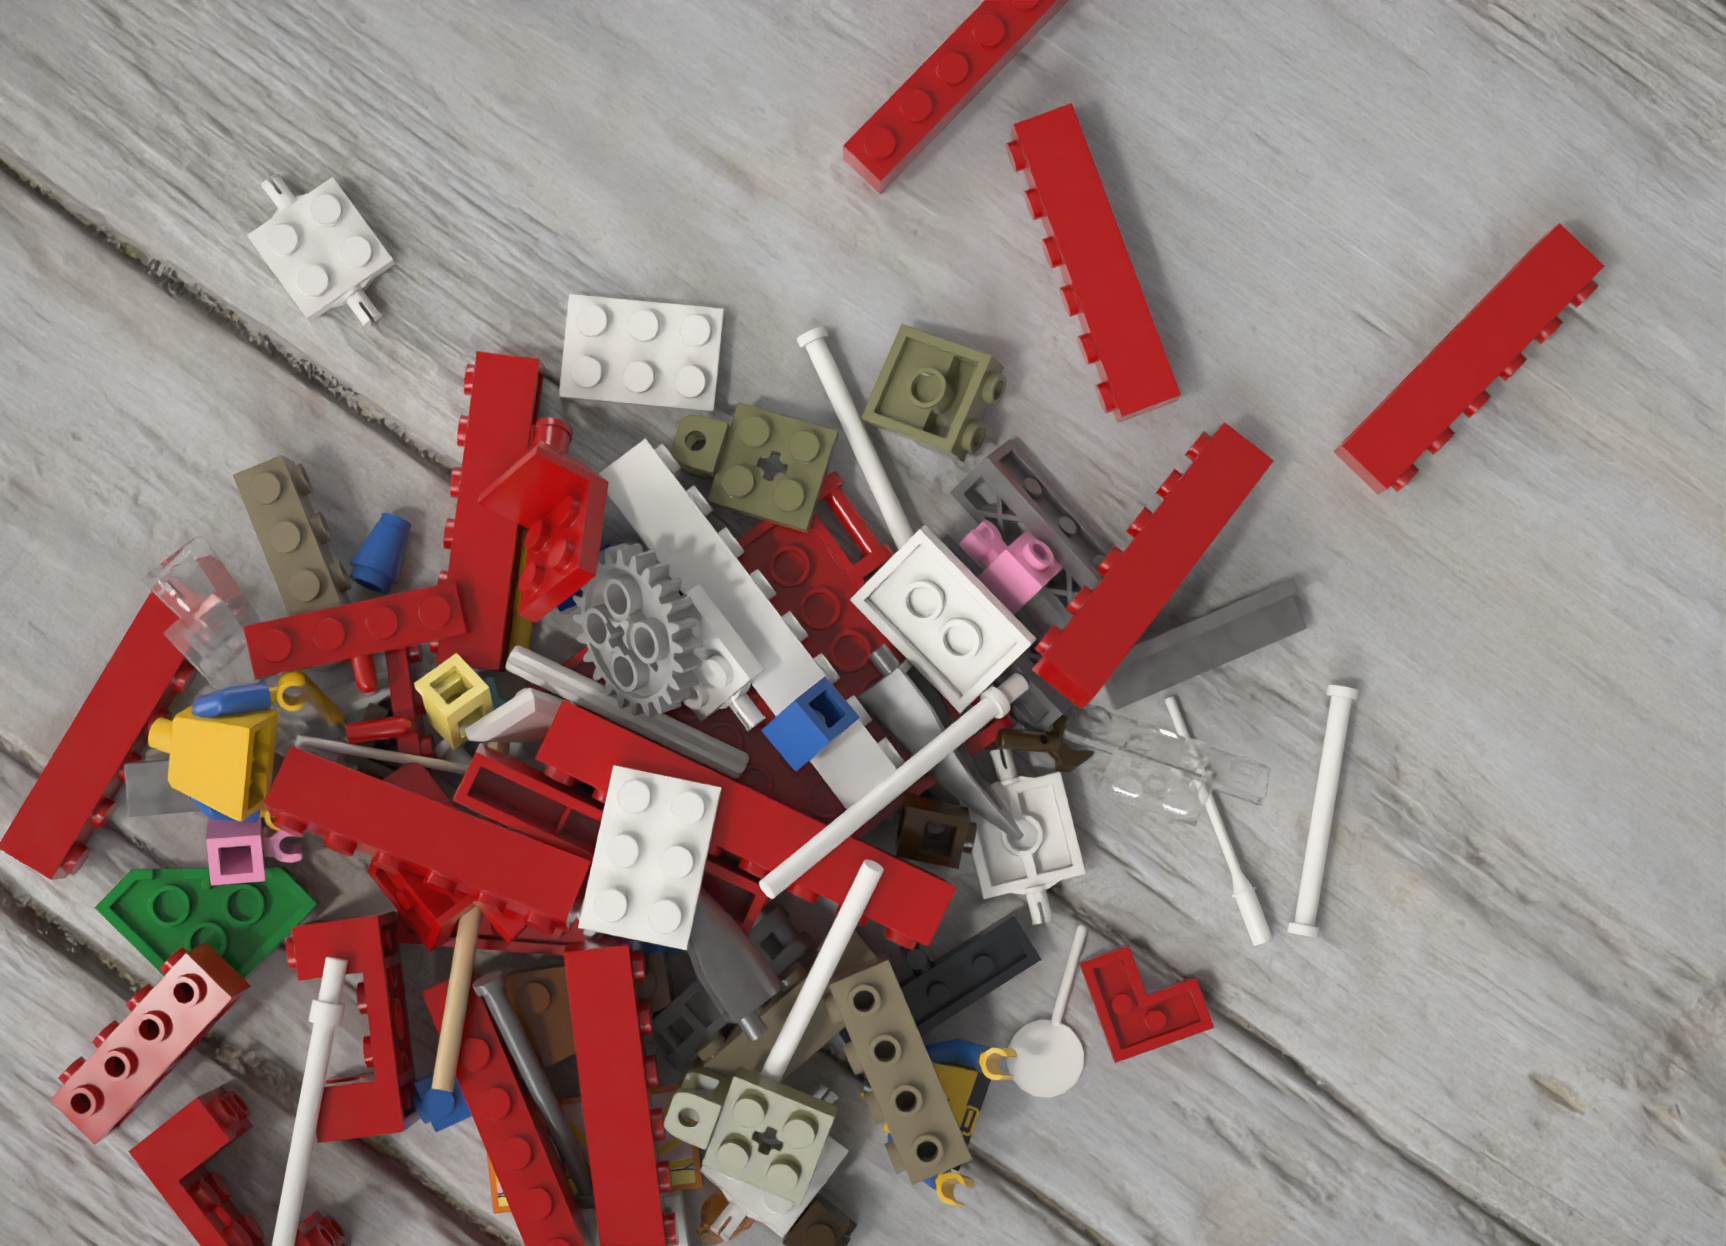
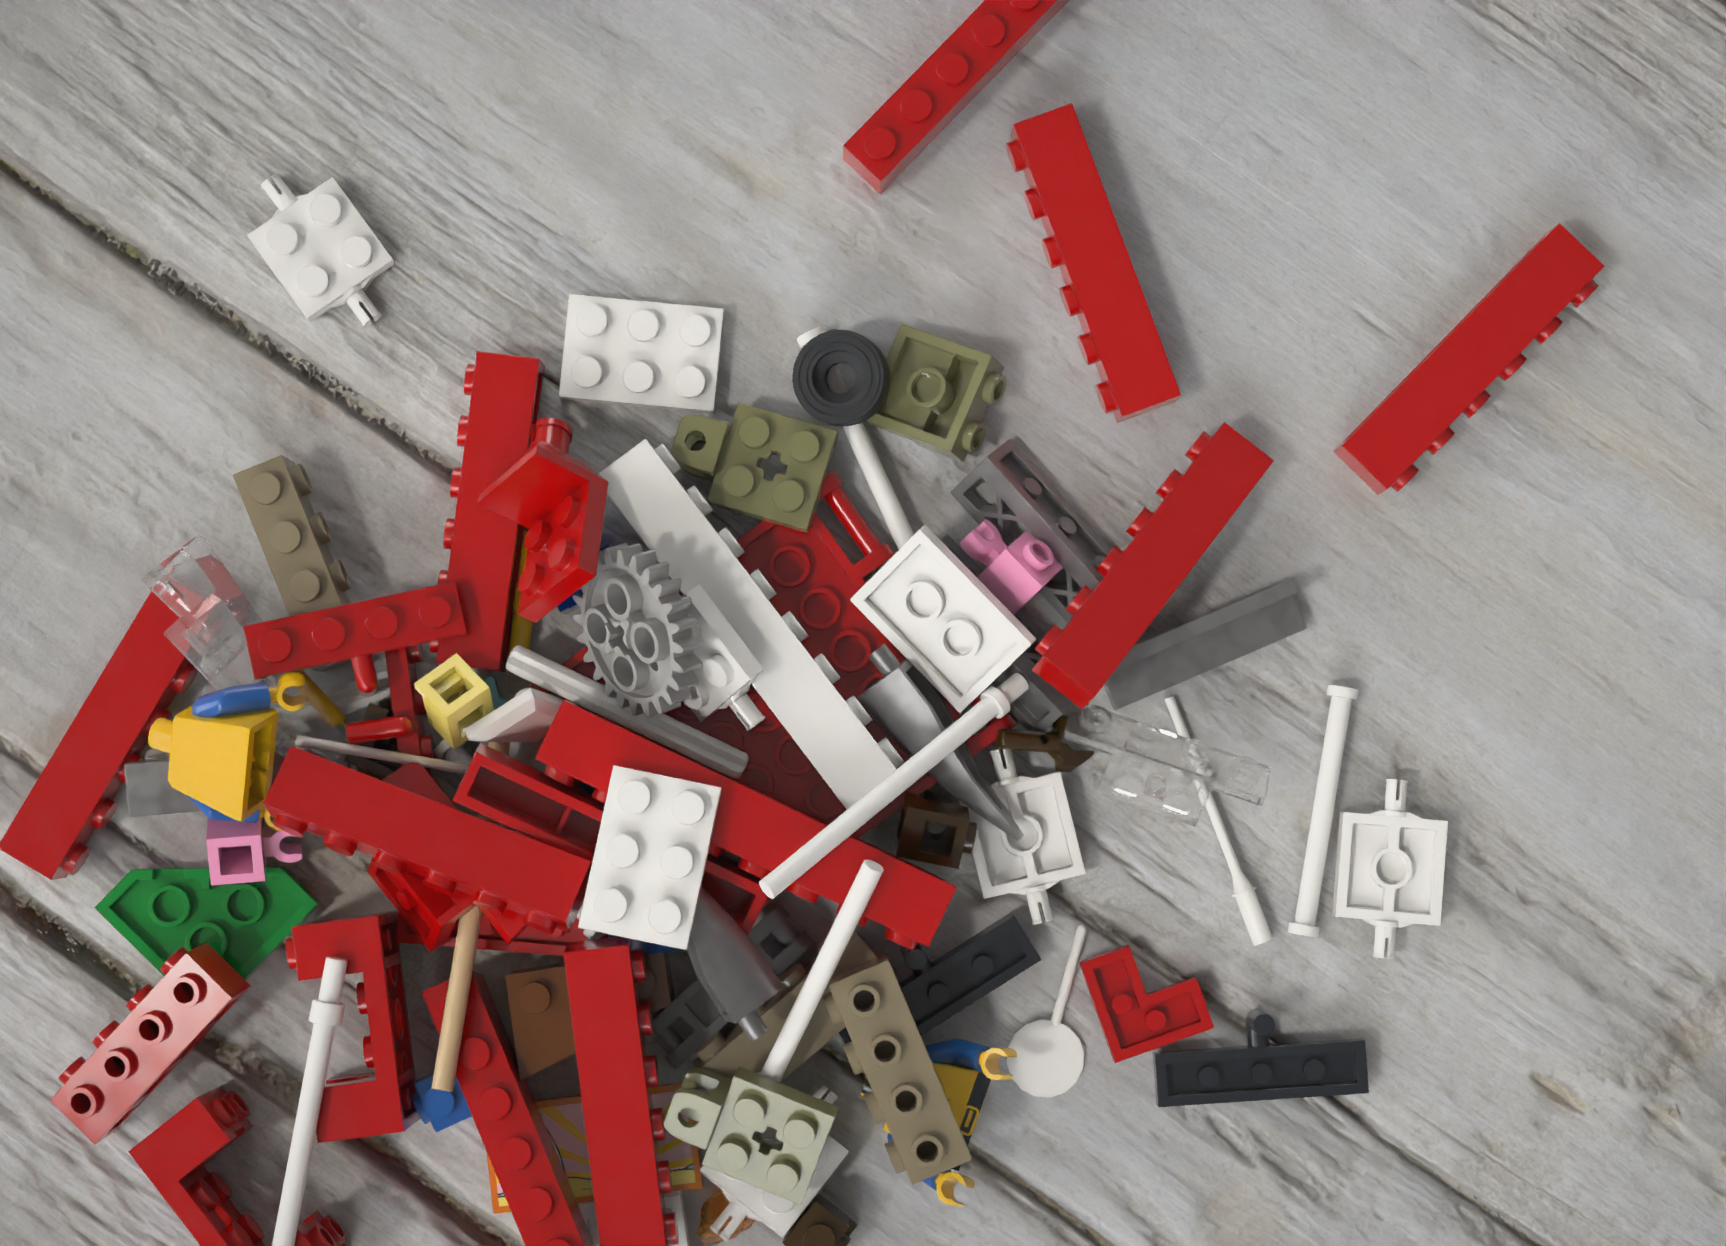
(381, 555): blue cone -> none
(540, 1089): dark grey bar -> none
(810, 723): blue brick -> none
(811, 375): none -> black tyre
(1260, 1069): none -> black plate
(1390, 868): none -> white plate

